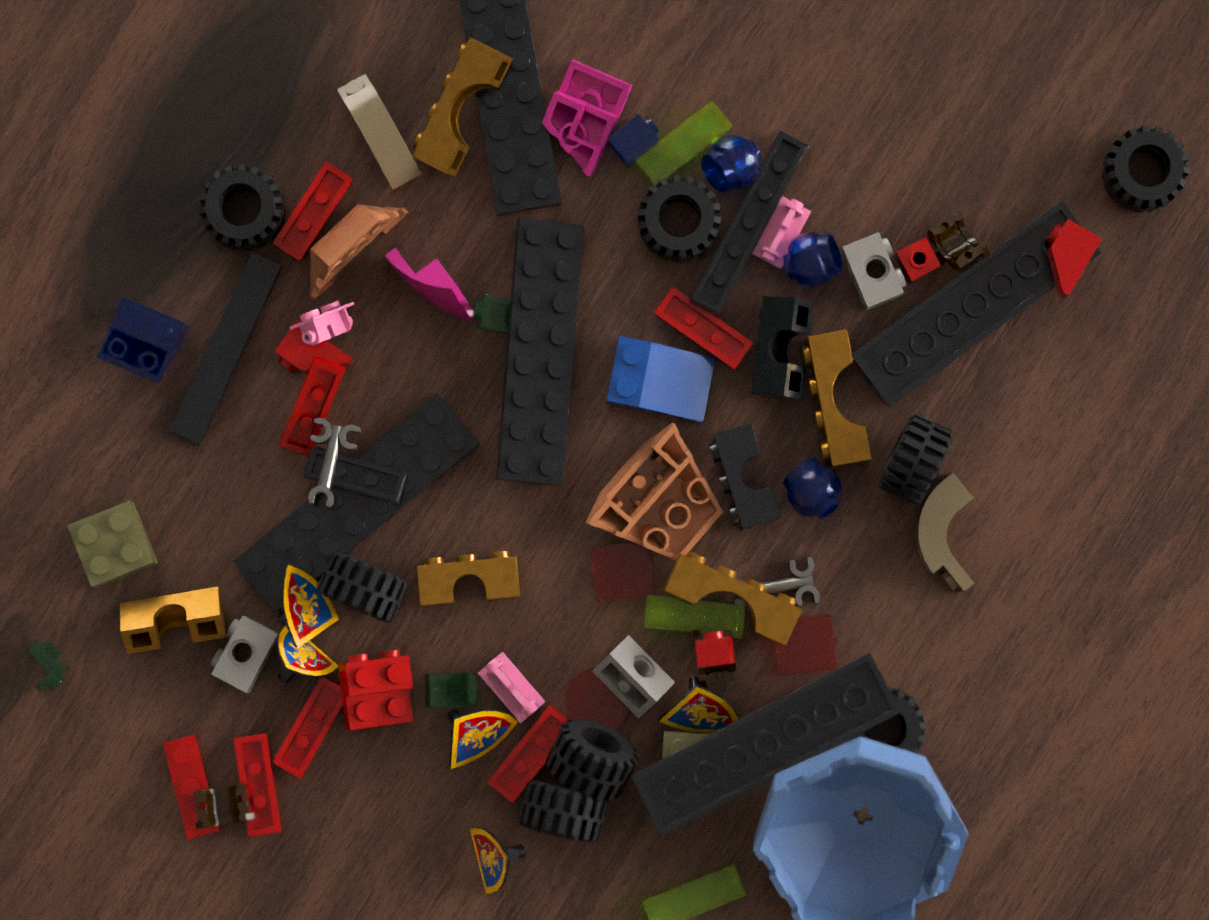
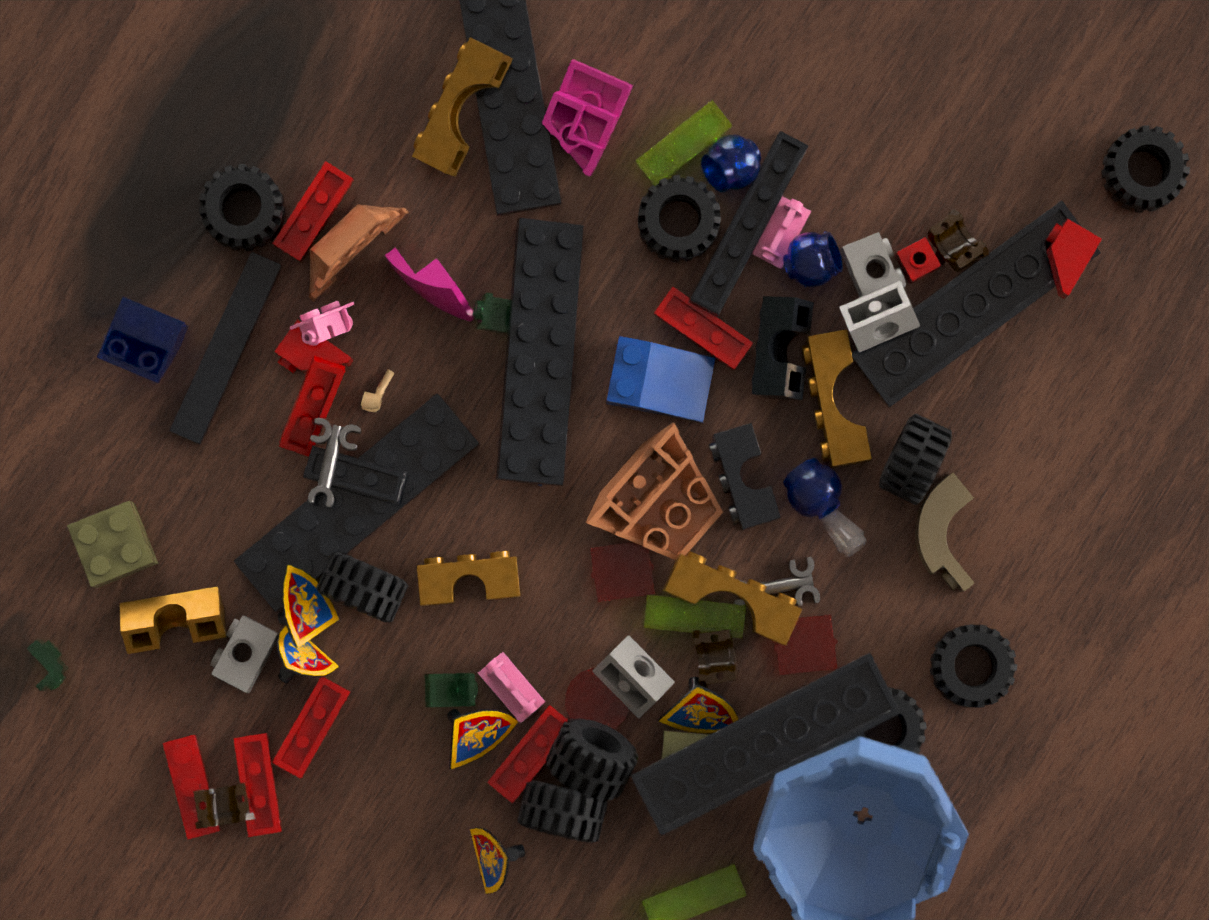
(372, 402): none -> tan hand
(376, 690): red plate -> none
(379, 131): dark tan arch -> none
(634, 139): clear blue brick -> none
(714, 650): red plate -> none
(844, 533): none -> clear cone
(879, 316): none -> light grey brick
(1001, 673): none -> black tyre

